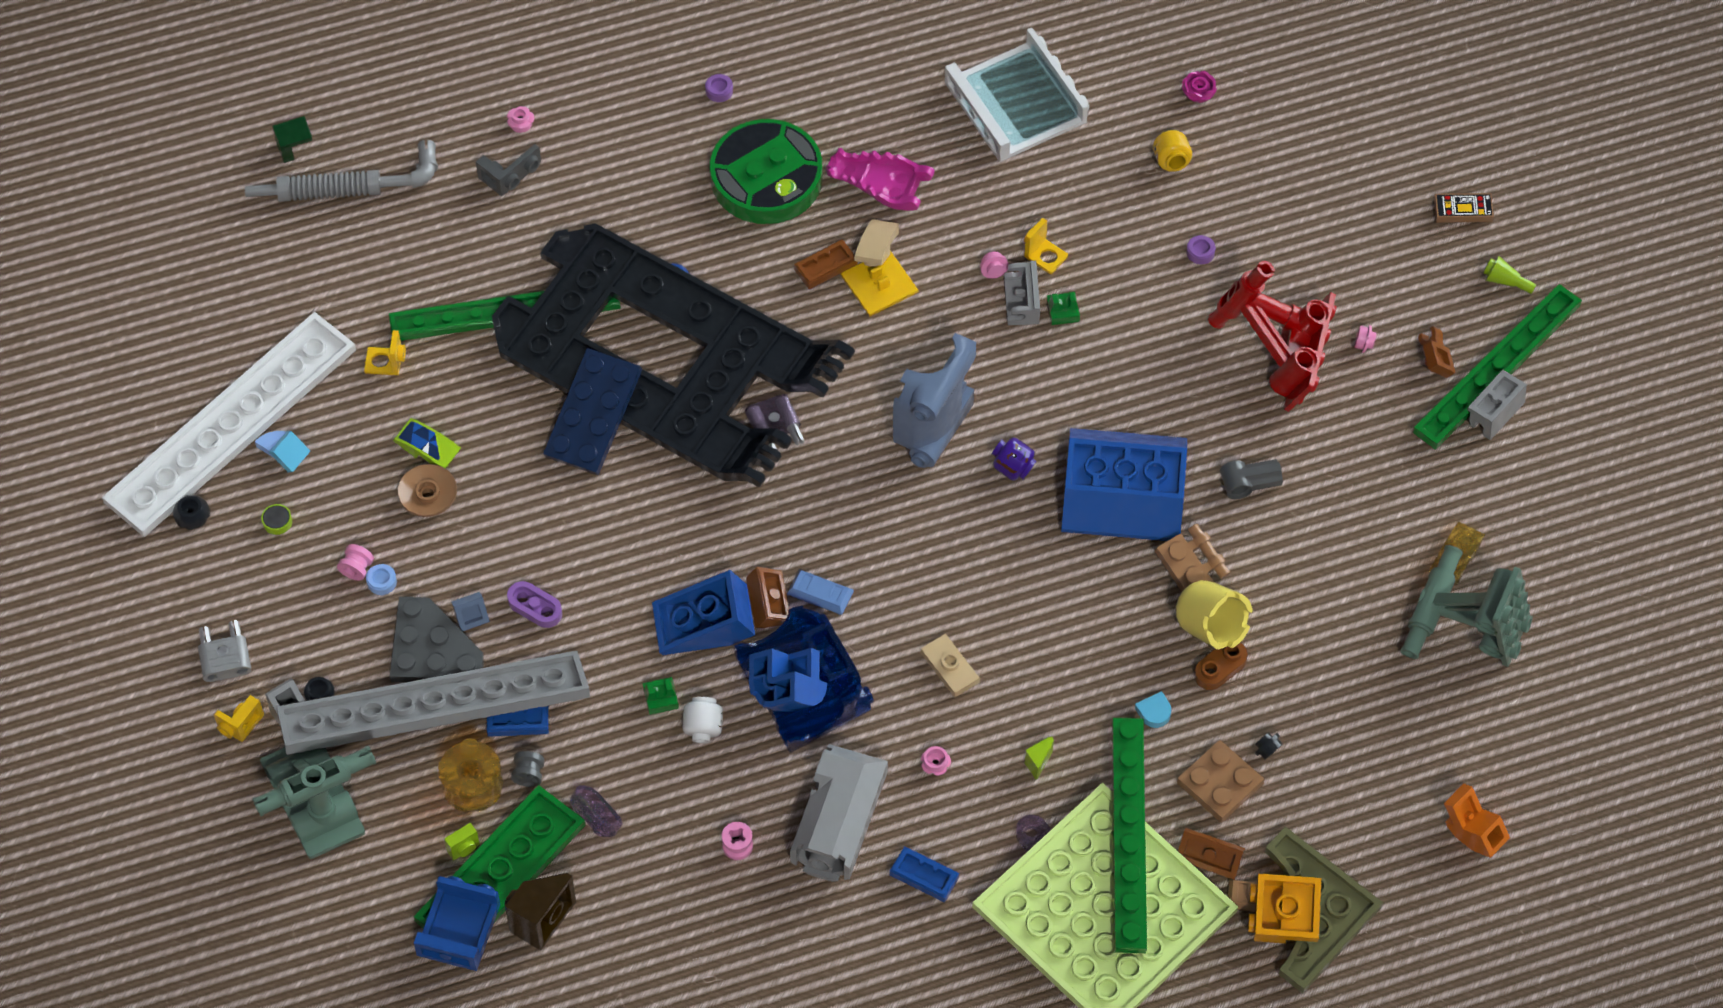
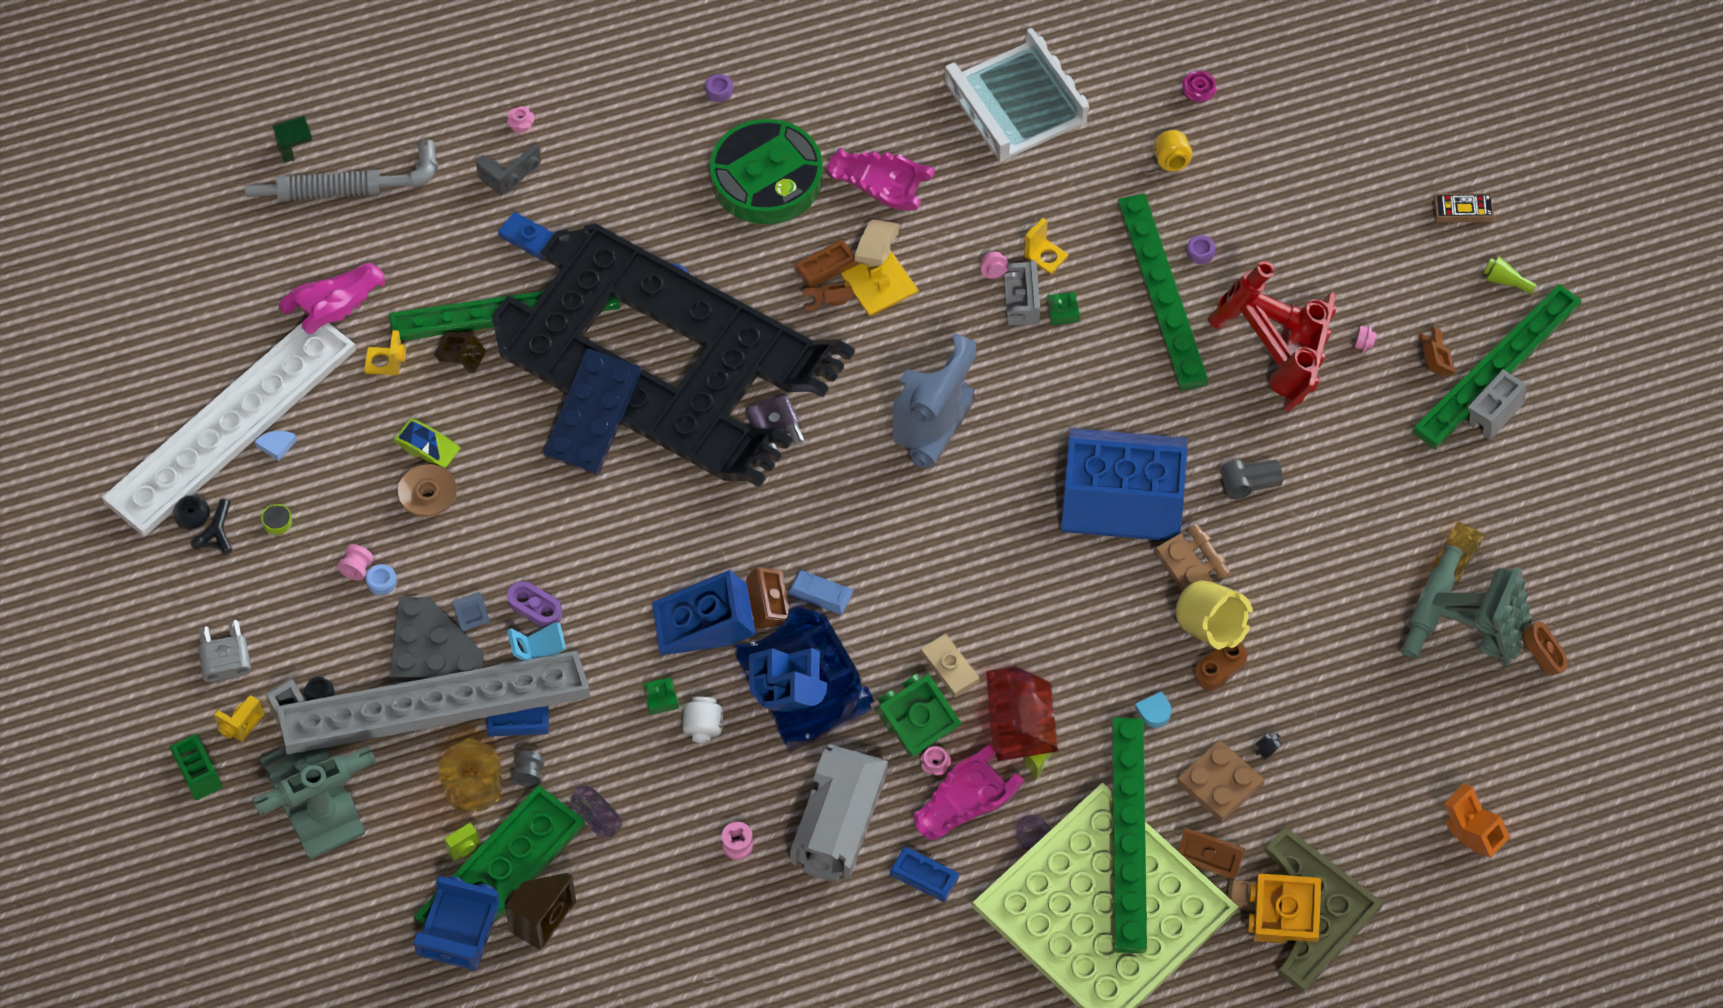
(204, 782): none -> green slope
(215, 530): none -> black piece
(289, 451): medium azure tile -> none
(333, 297): none -> dark pink animal
(462, 349): none -> dark brown bracket
(525, 234): none -> blue plate
(540, 644): none -> medium azure bracket
(834, 293): none -> dark orange plate
(917, 714): none -> green plate
(966, 794): none -> dark pink animal
(1013, 458): dark purple head -> none
(1020, 713): none -> clear red slope
(1162, 292): none -> green plate
(1544, 648): none -> dark orange plate

